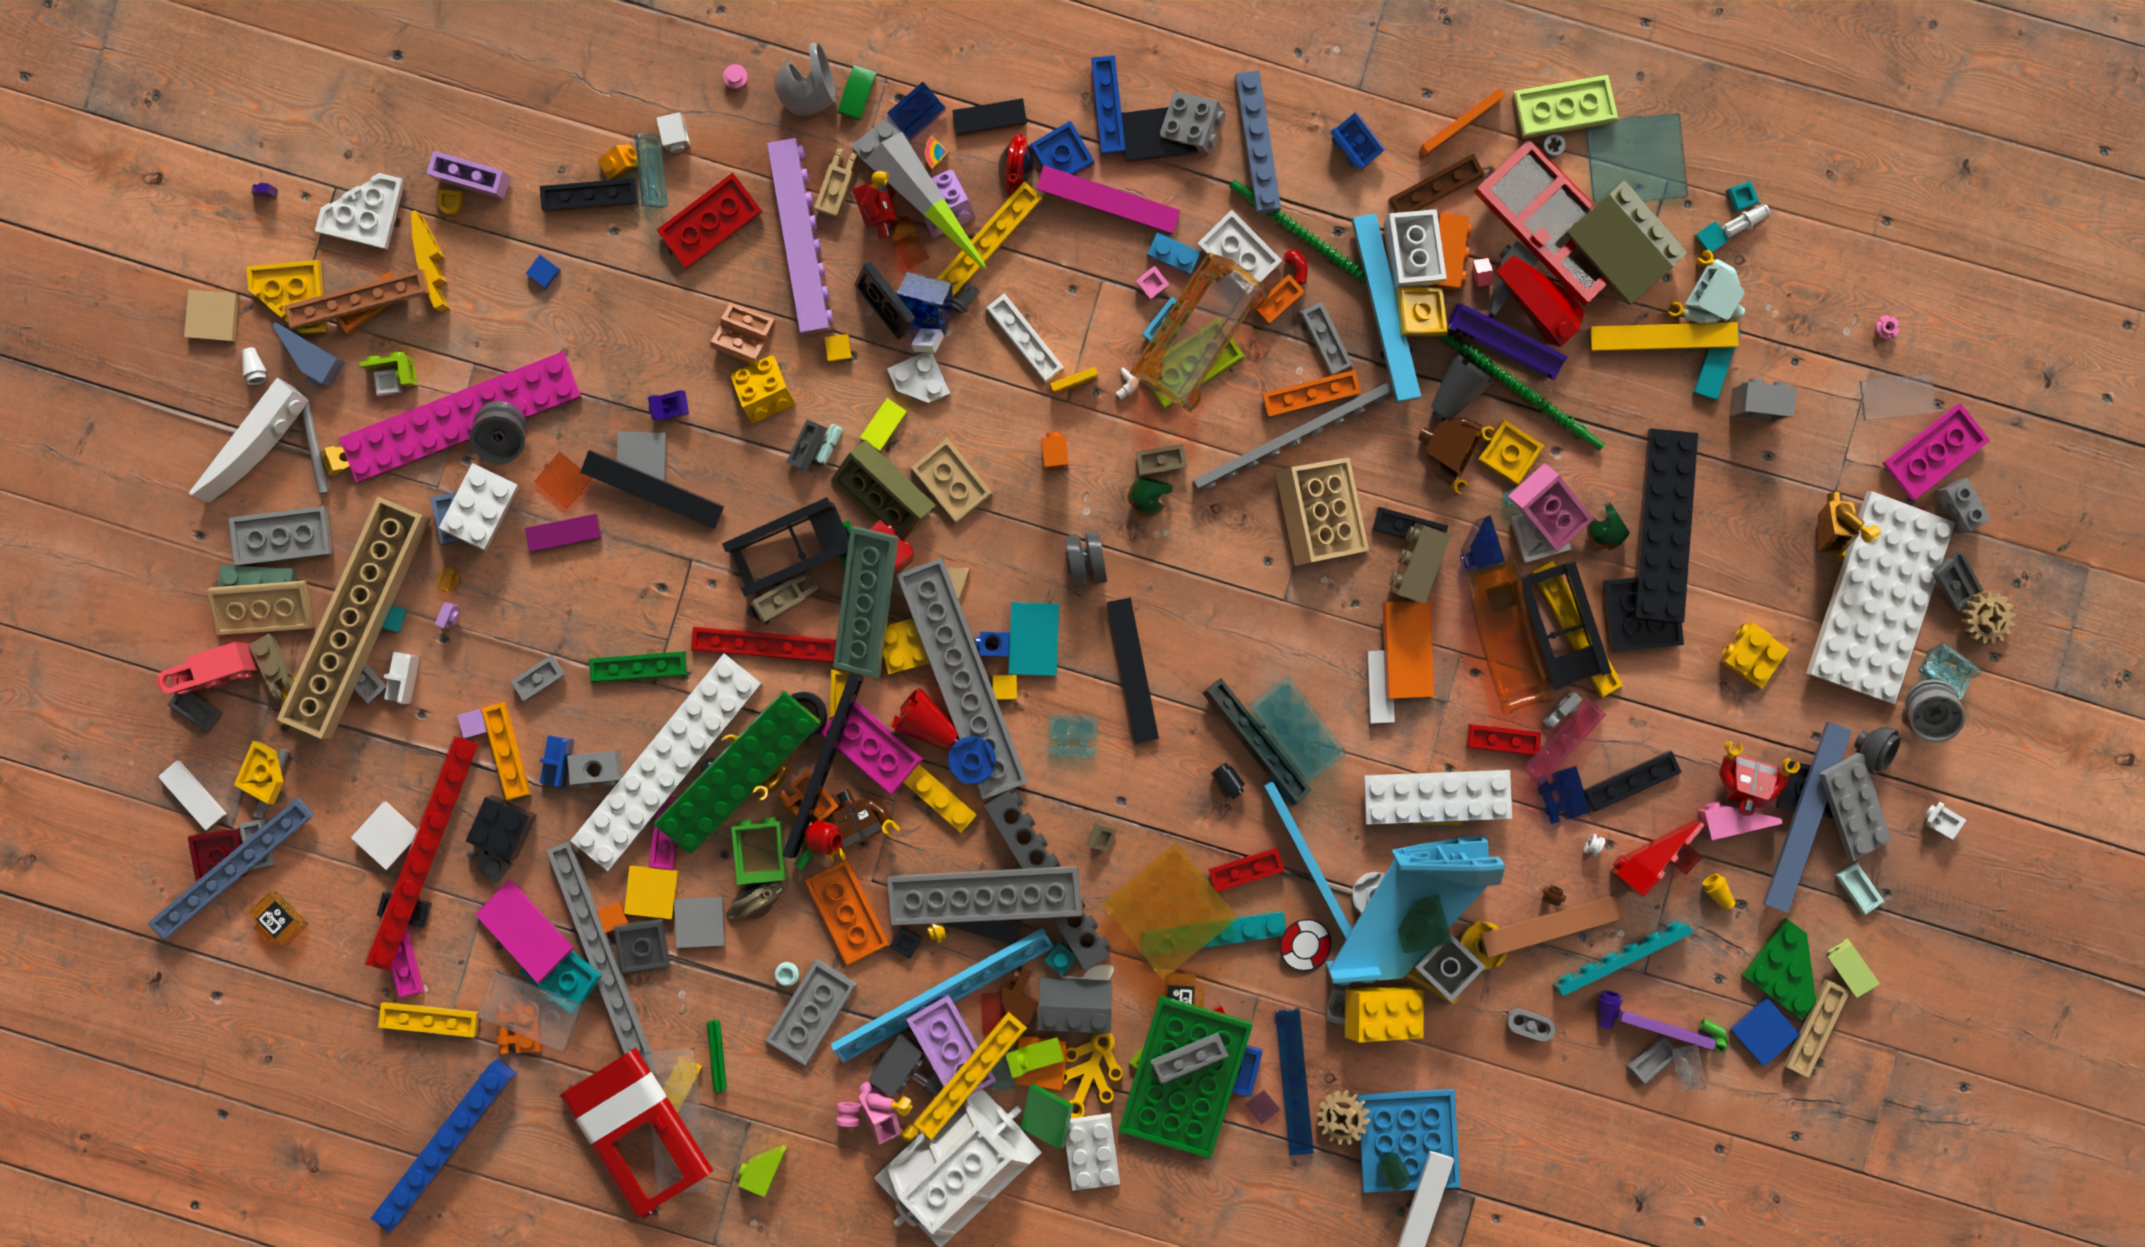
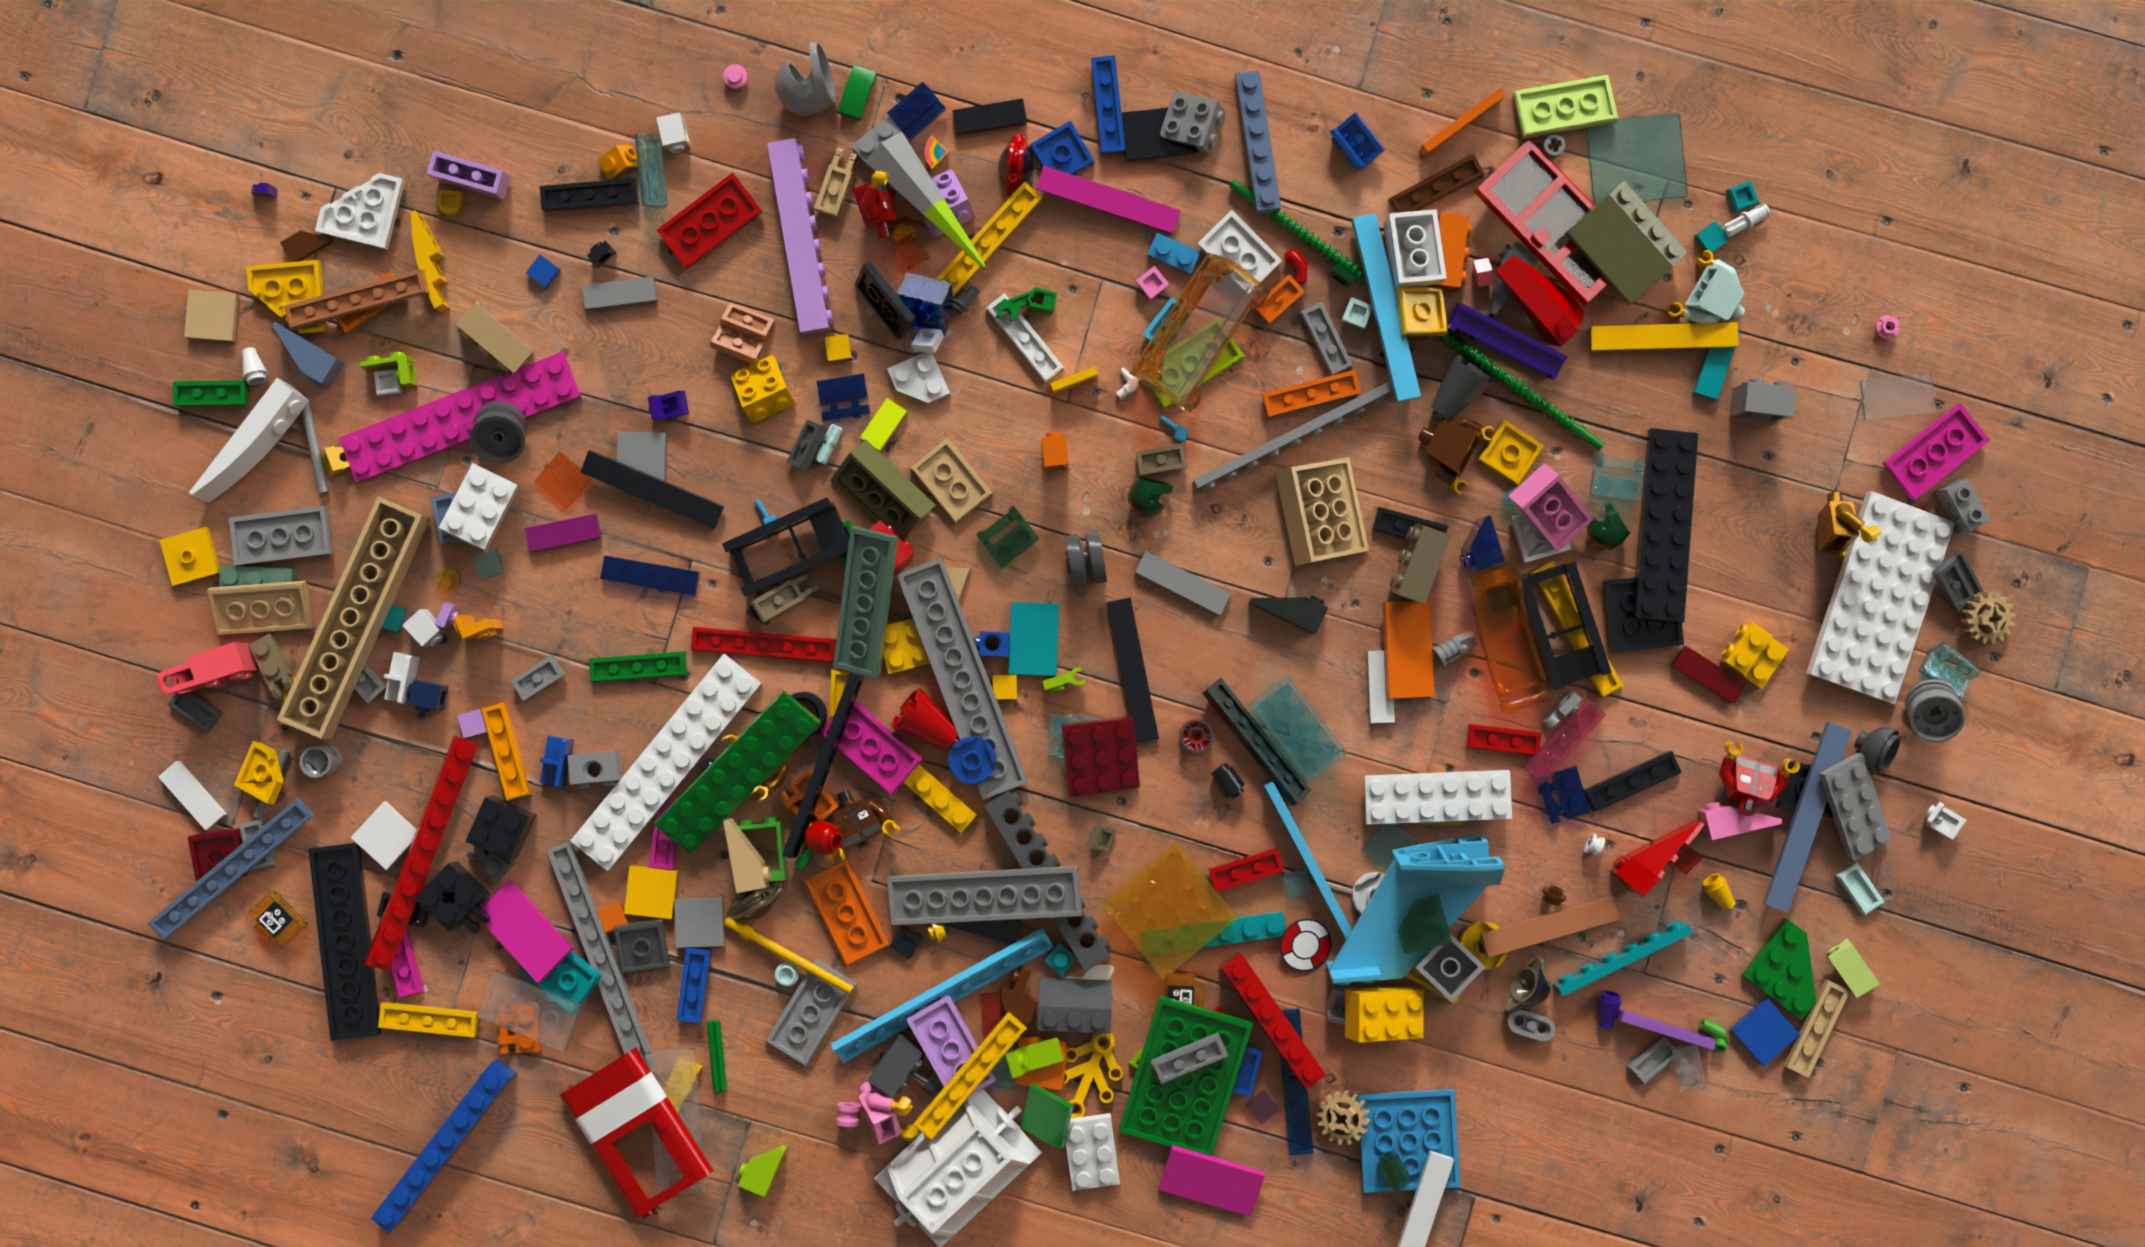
(190, 556): none -> yellow plate
(211, 393): none -> green plate
(303, 245): none -> reddish brown tile
(321, 761): none -> light grey wheel
(344, 941): none -> black plate
(423, 628): none -> white brick
(427, 695): none -> dark blue brick
(468, 629): none -> light orange bracket
(468, 895): none -> black hinge
(488, 563): none -> clear light blue tile
(493, 338): none -> tan wedge
(601, 253): none -> black plate
(619, 293): none -> light grey tile
(650, 575): none -> clear blue tile
(693, 985): none -> blue plate
(746, 863): none -> tan slope
(748, 933): none -> yellow bar
(765, 515): none -> dark azure hand
(841, 390): none -> clear blue plate
(1012, 543): none -> clear green plate
(1015, 304): none -> green piece
(1057, 683): none -> lime plate
(1100, 756): none -> dark red plate
(1180, 432): none -> dark azure hand
(1183, 583): none -> light grey tile
(1206, 736): none -> wheel
(1211, 1180): none -> dark pink tile
(1272, 1021): none -> red brick
(1297, 883): none -> clear light blue tile
(1298, 611): none -> pearl dark grey slope
(1342, 275): none -> dark green tile
(1357, 313): none -> light aqua plate
(1384, 841): none -> clear light blue piece
(1454, 648): none -> light grey hinge
(1528, 987): none -> dark tan hat
(1616, 485): none -> clear light blue plate
(1708, 674): none -> dark red tile

